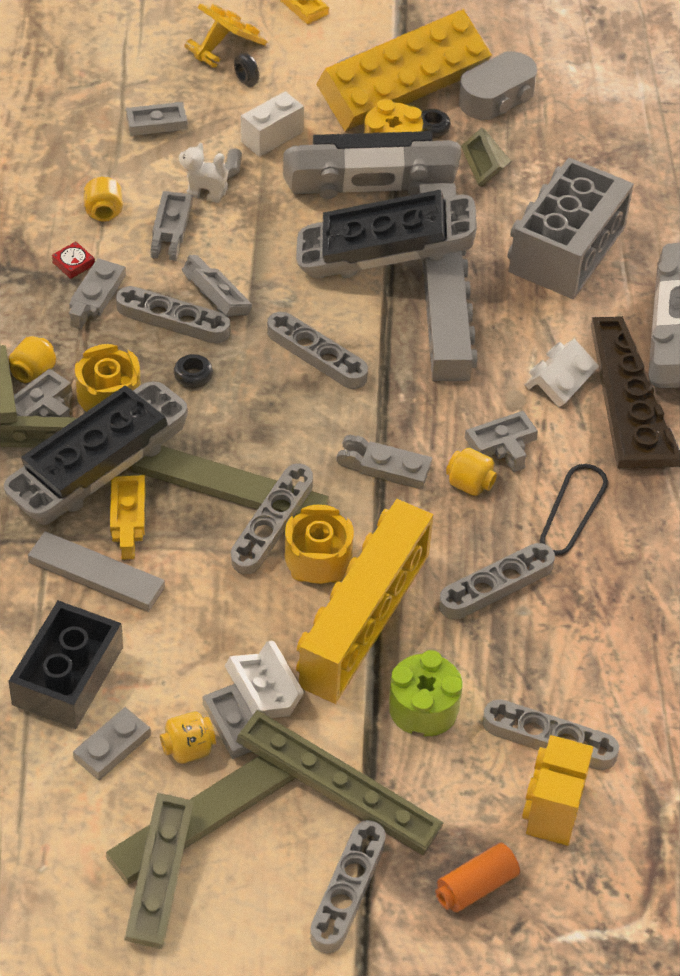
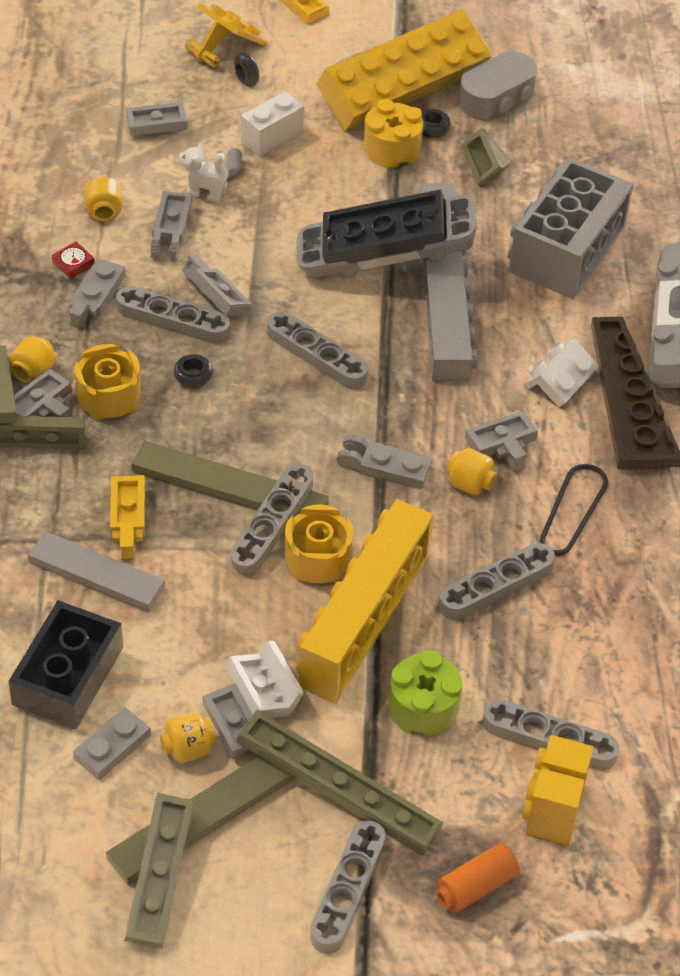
(95, 450): black piece -> none
(370, 163): piece -> none

